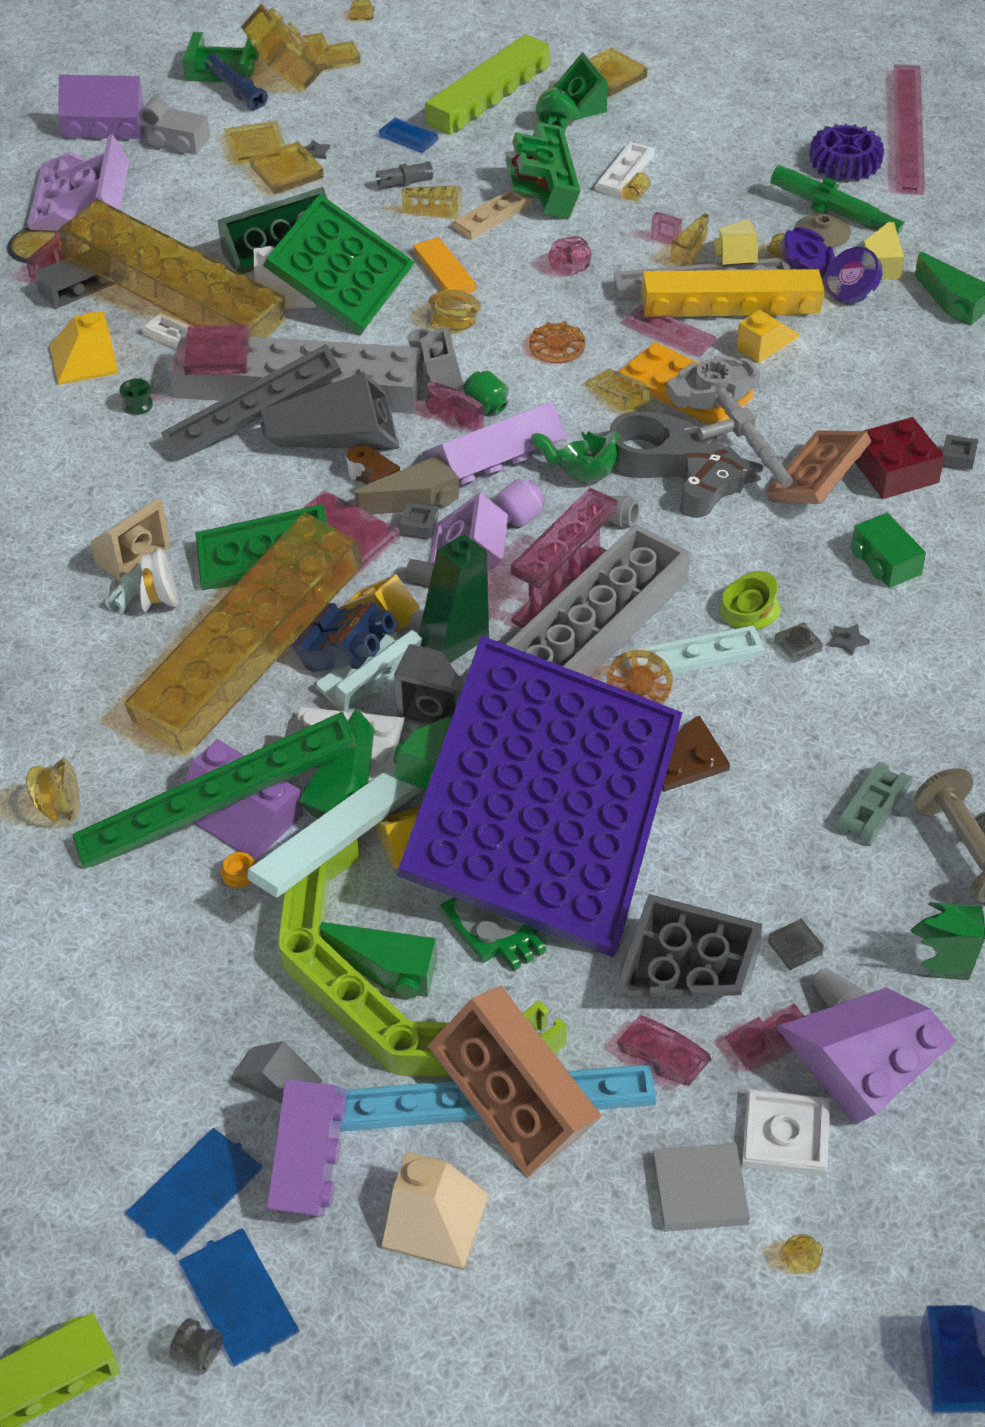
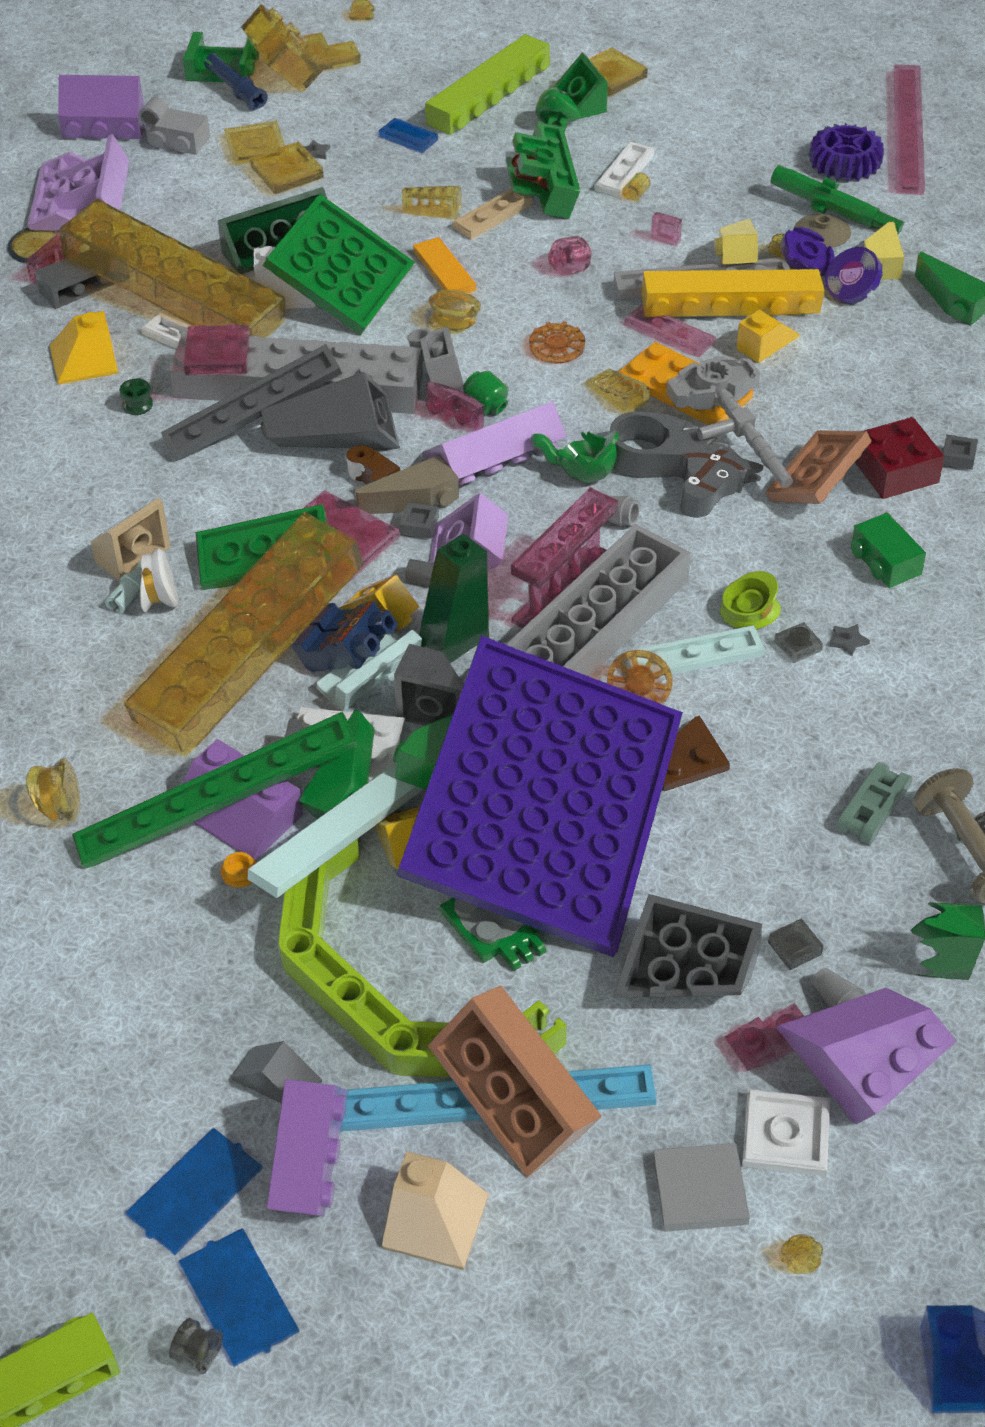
(388, 958): green slope -> none
(404, 174): dark grey pin -> none
(521, 502): lavender head -> none
(666, 1049): clear pink slope -> none
(690, 242): clear yellow slope -> none

